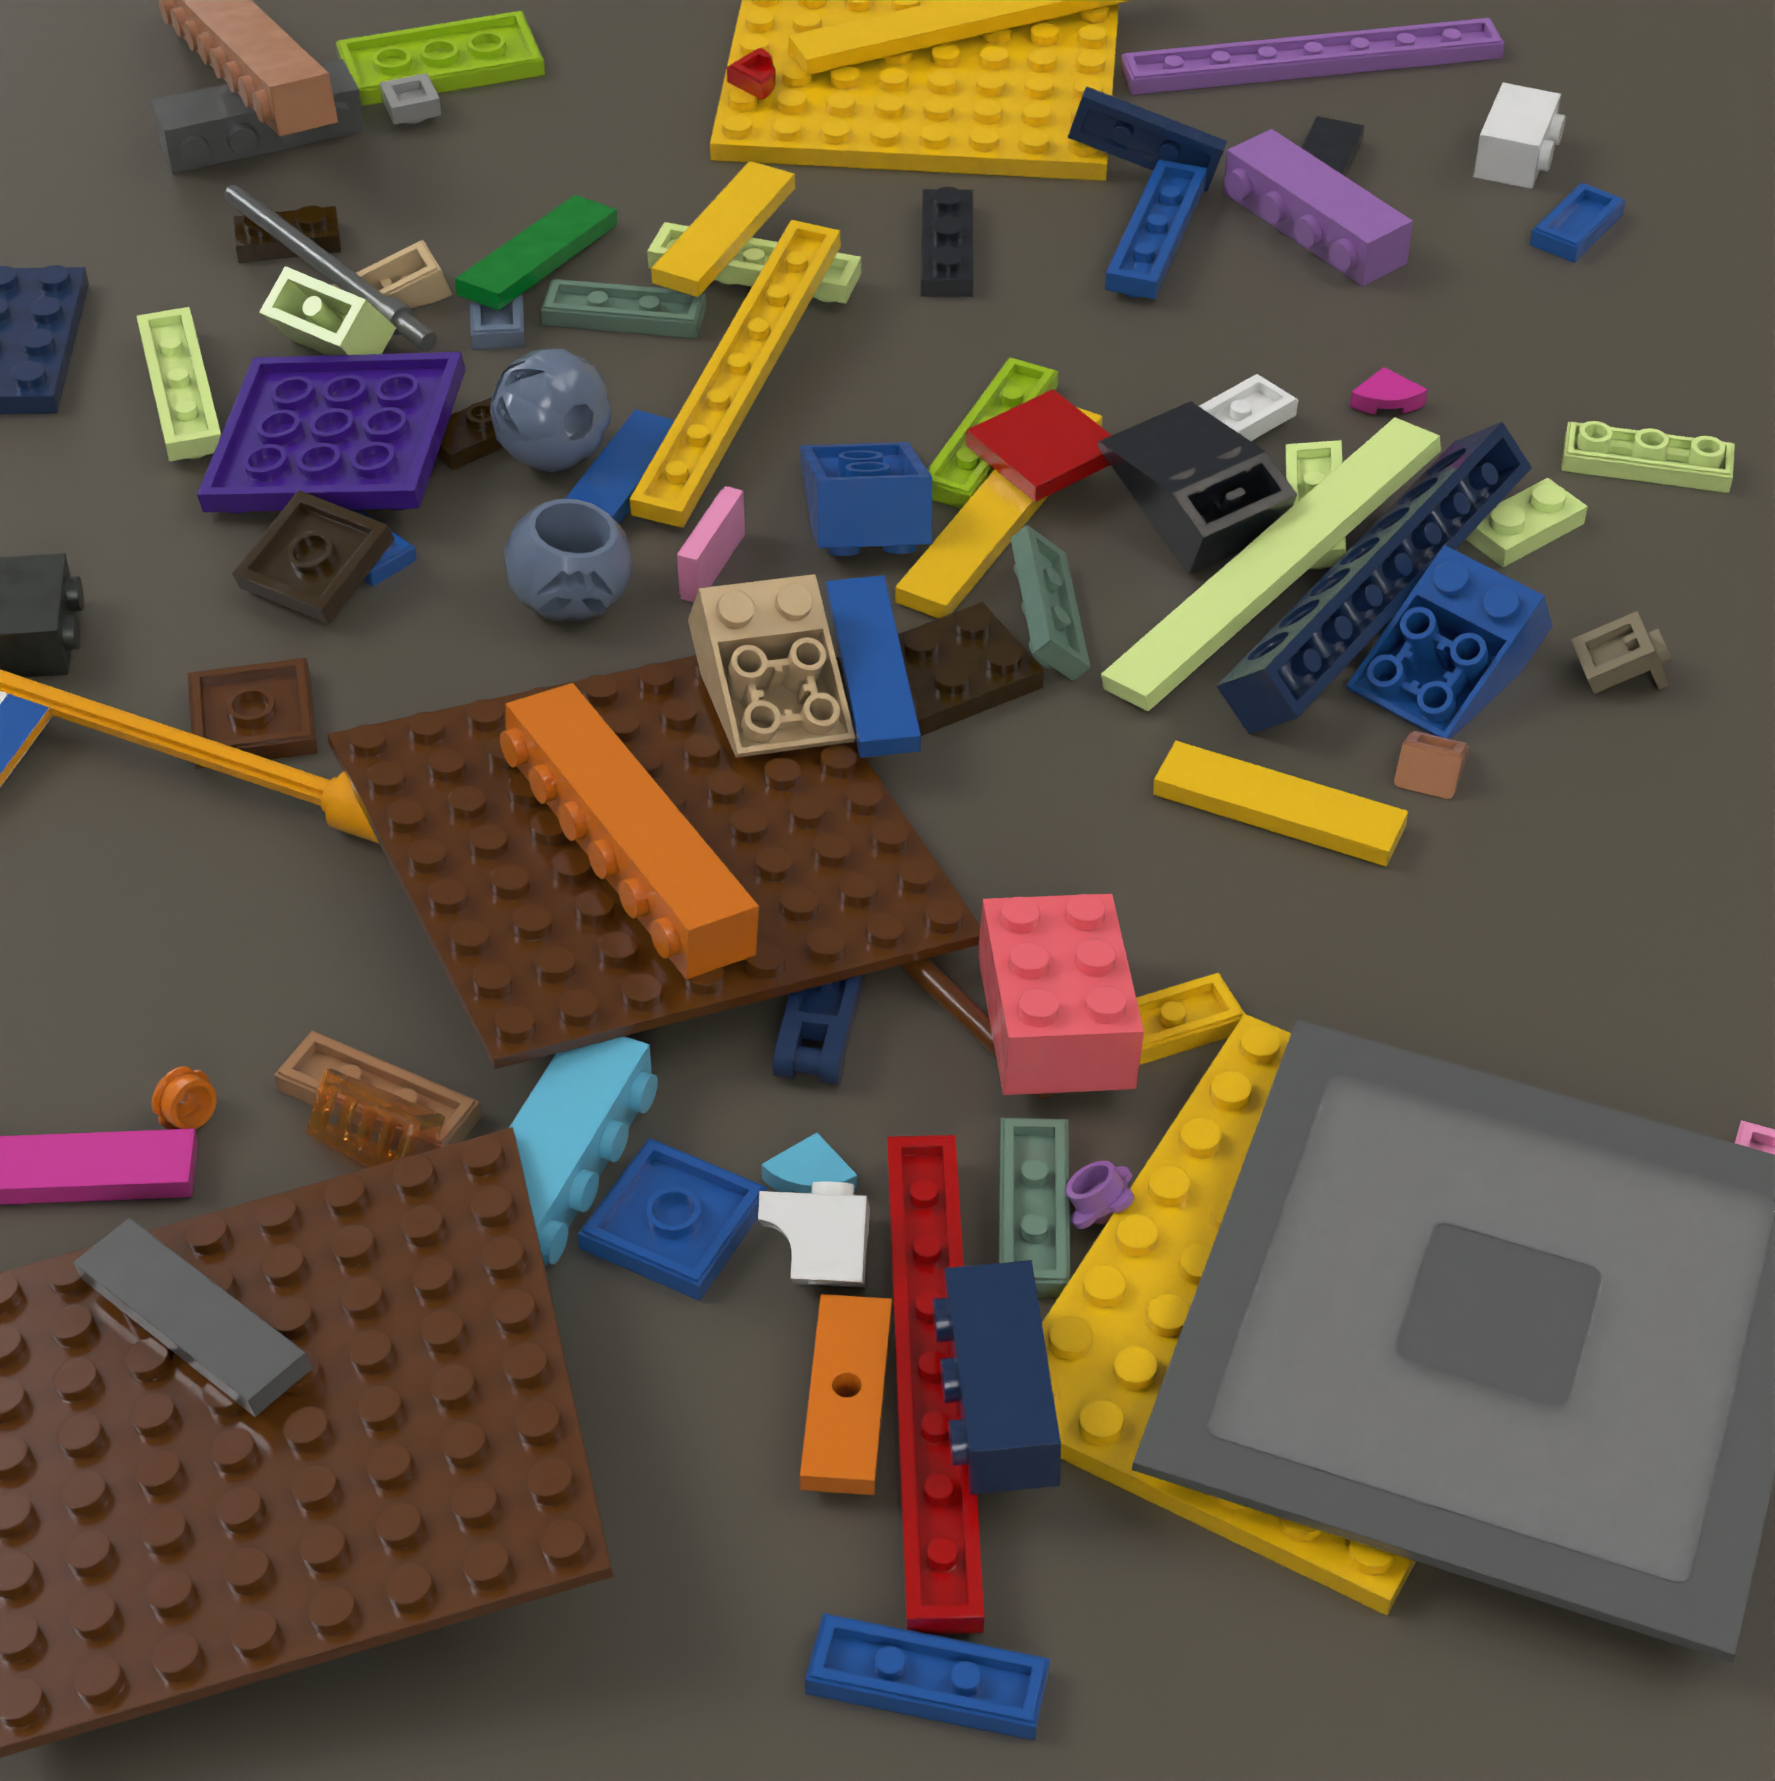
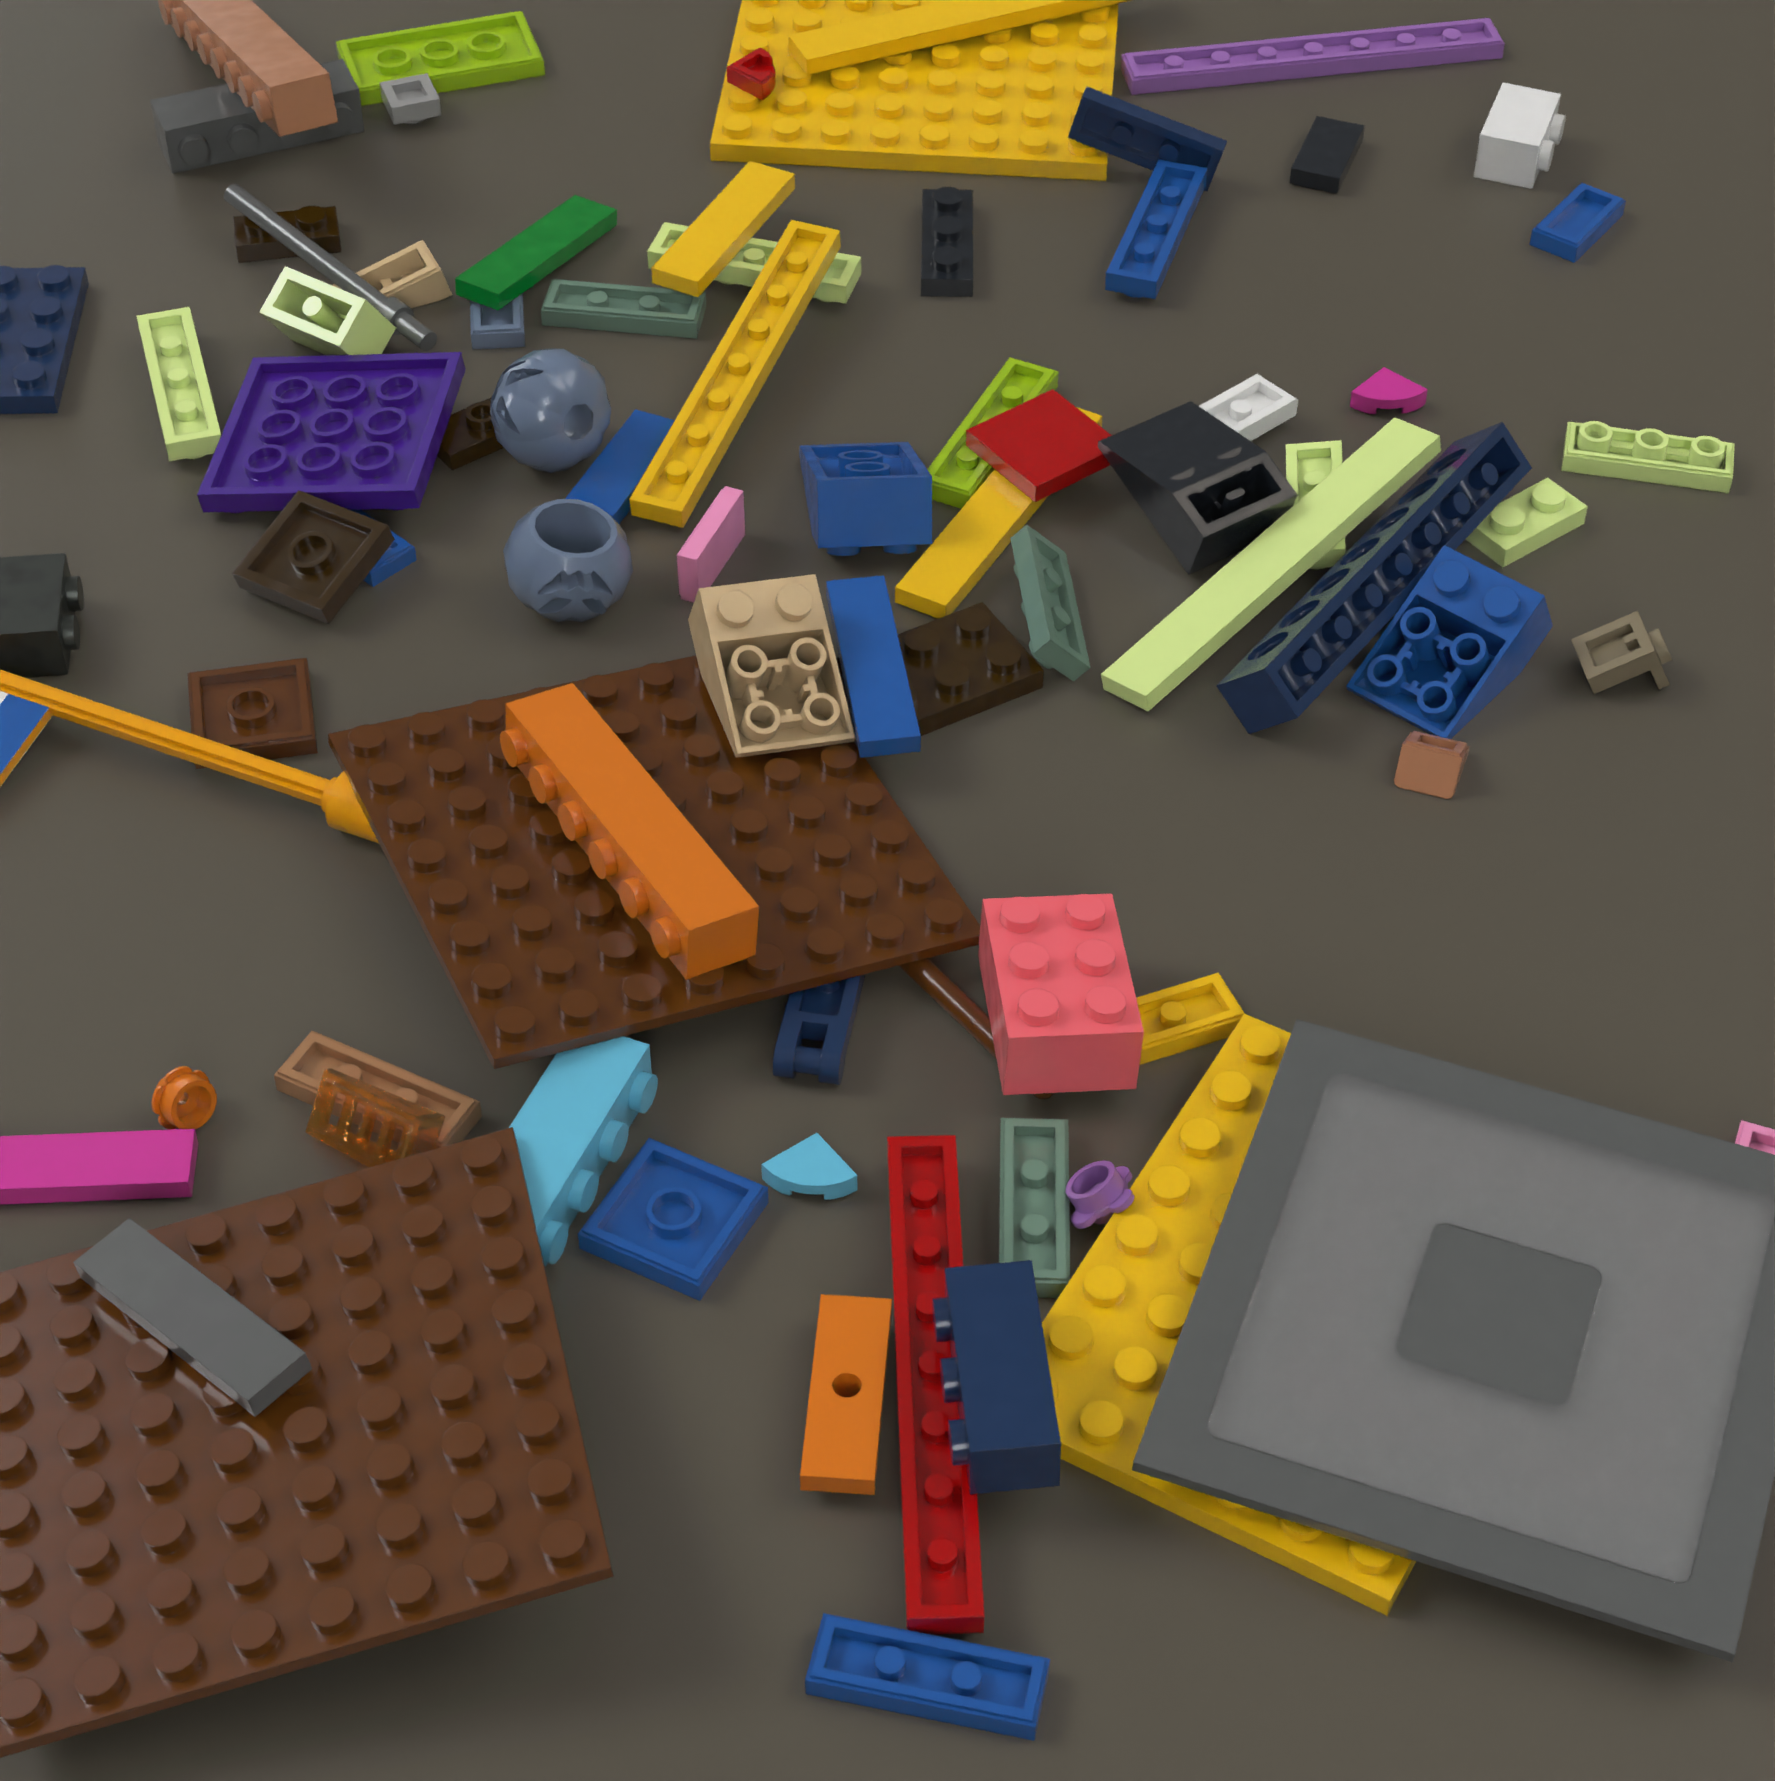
(824, 1231): white brick -> none
(1280, 803): yellow tile -> none
(1317, 207): medium lavender brick -> none

